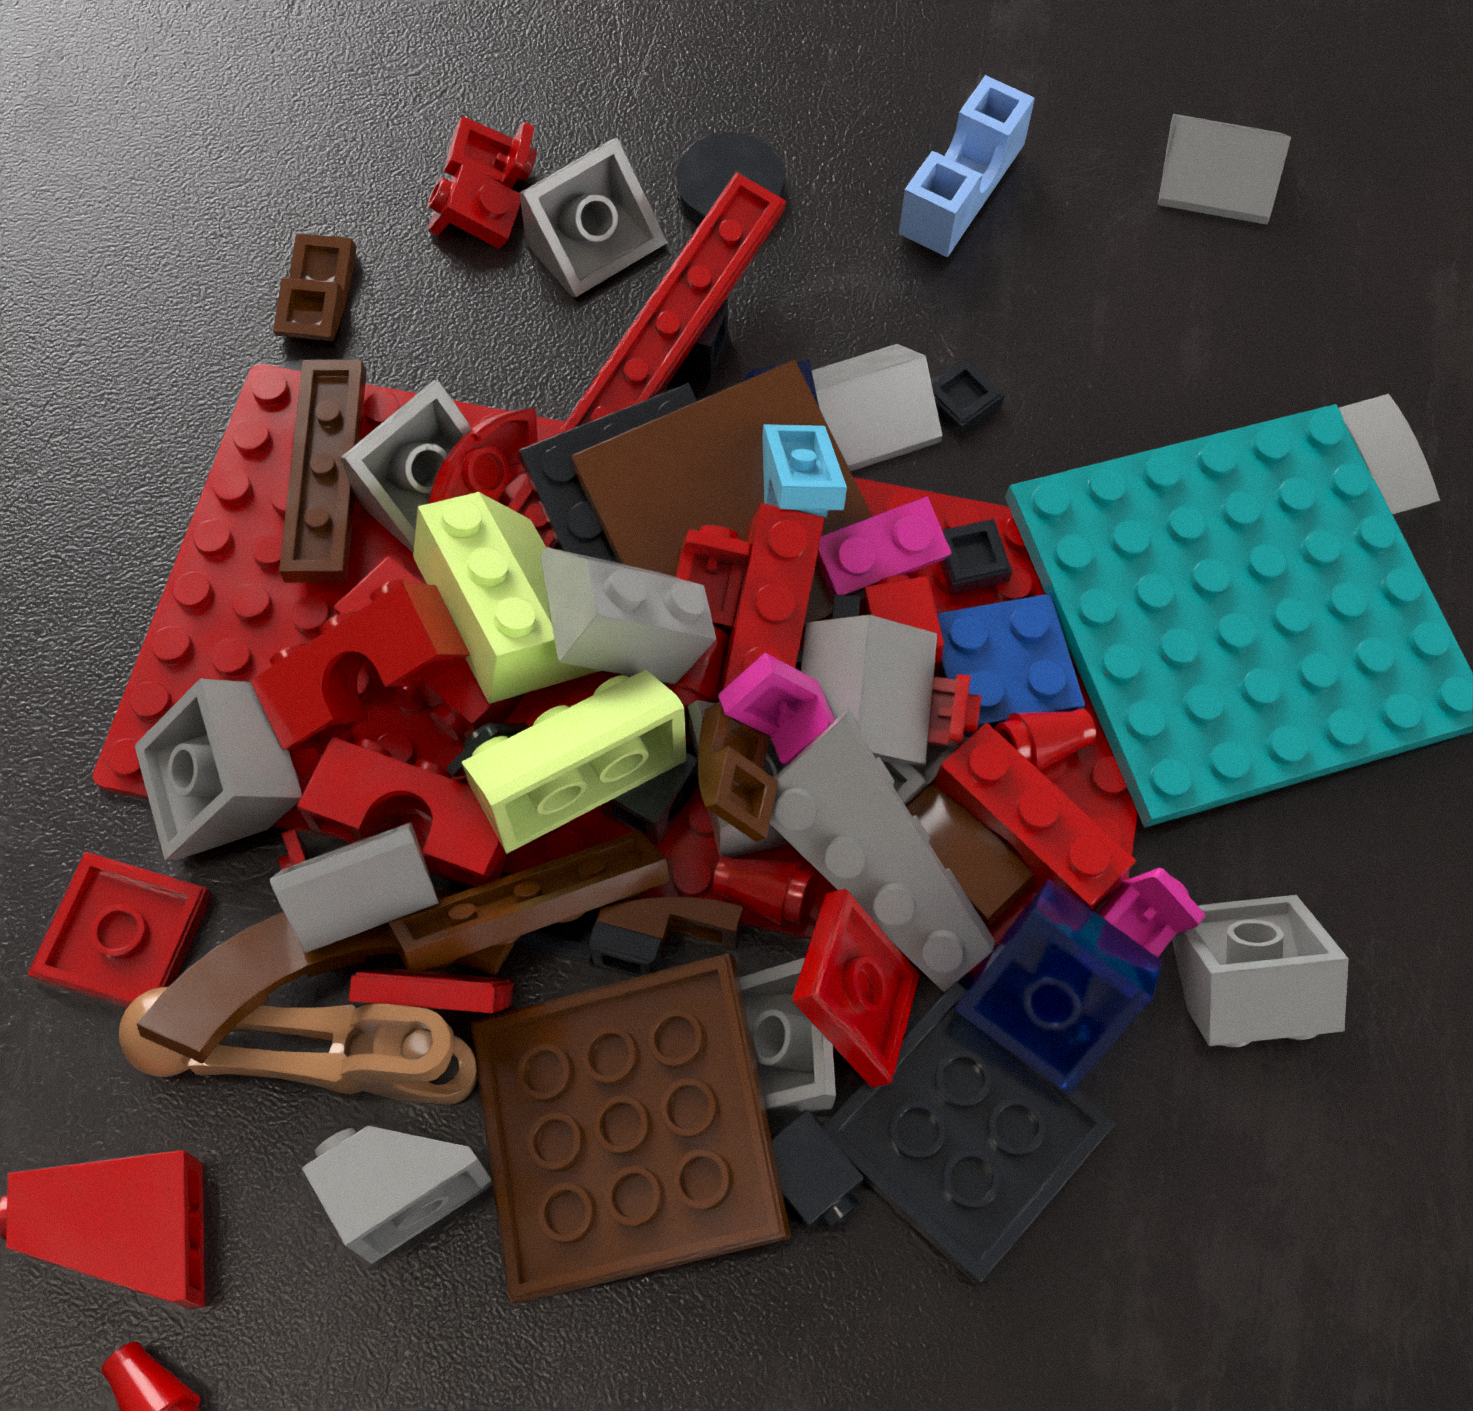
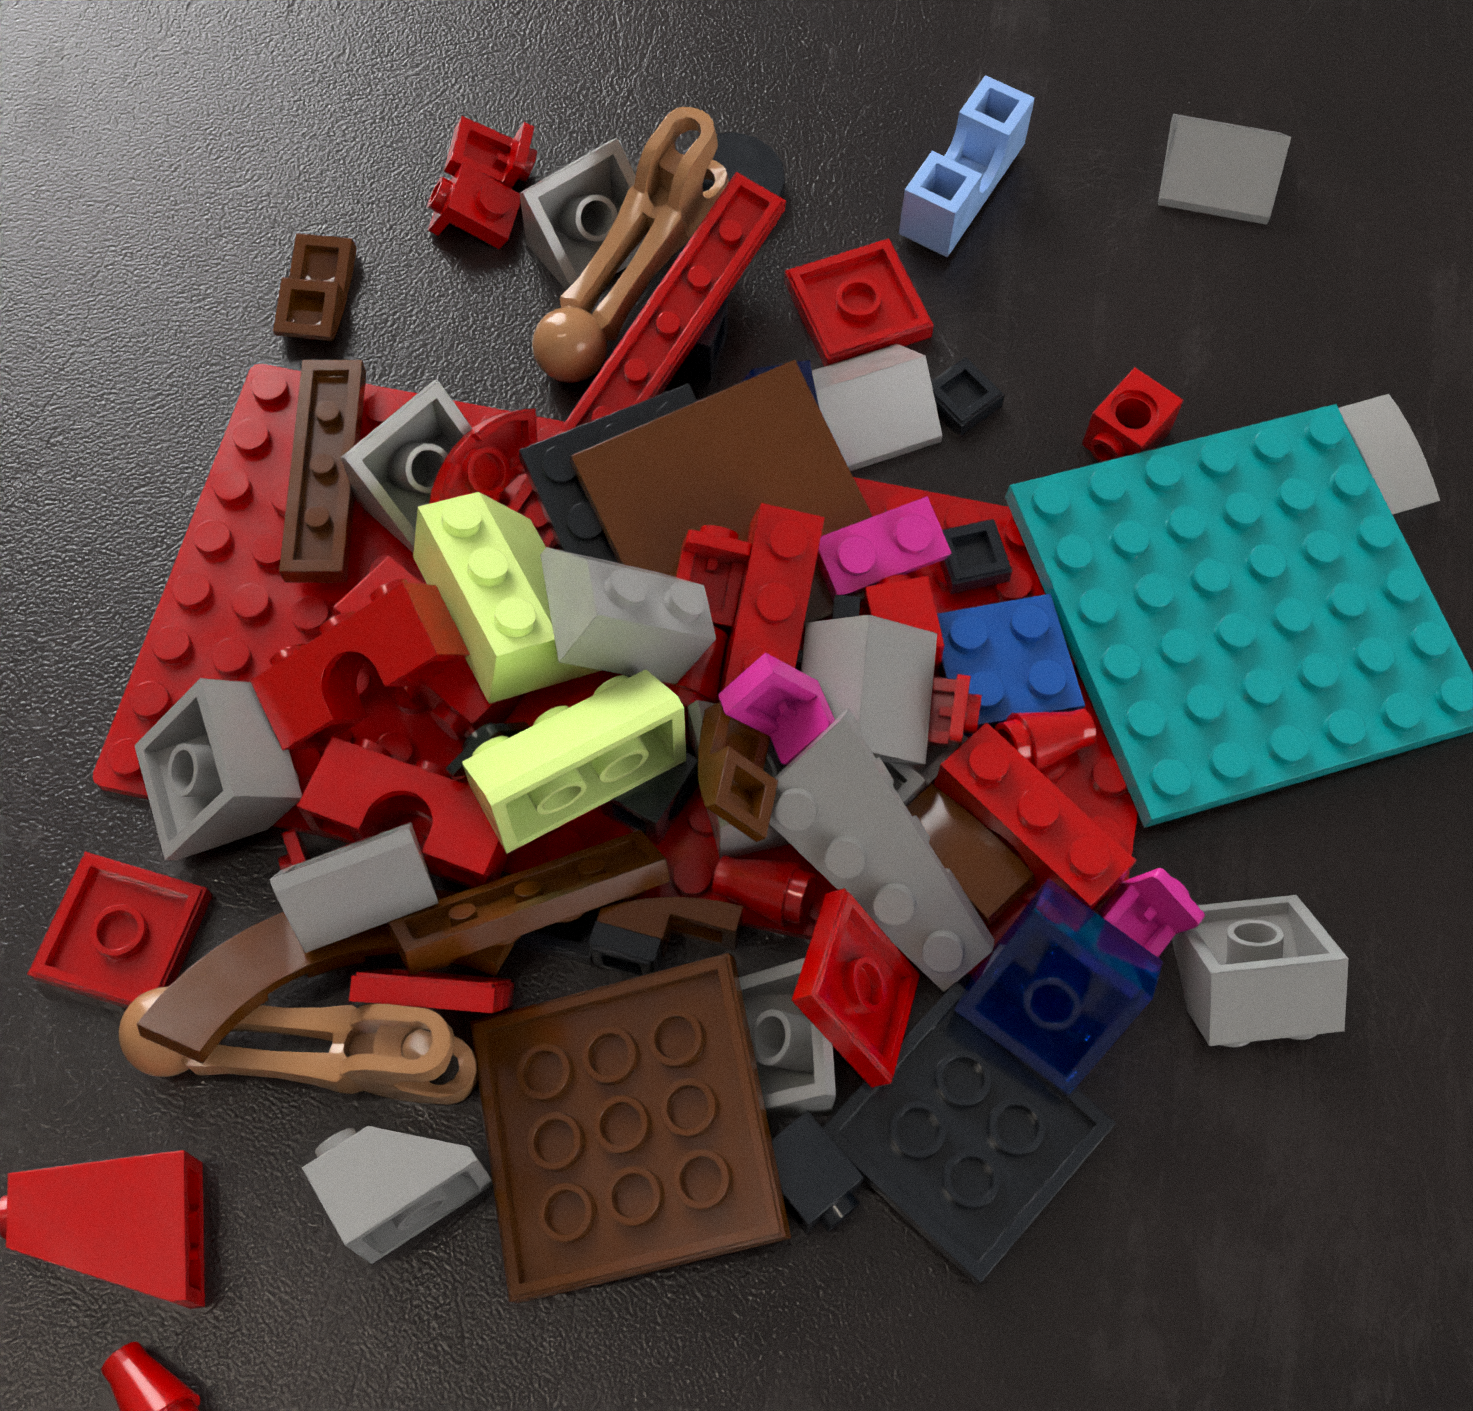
(665, 206): none -> medium nougat piece
(801, 469): medium azure slope -> none
(858, 302): none -> red tile
(1135, 403): none -> red brick

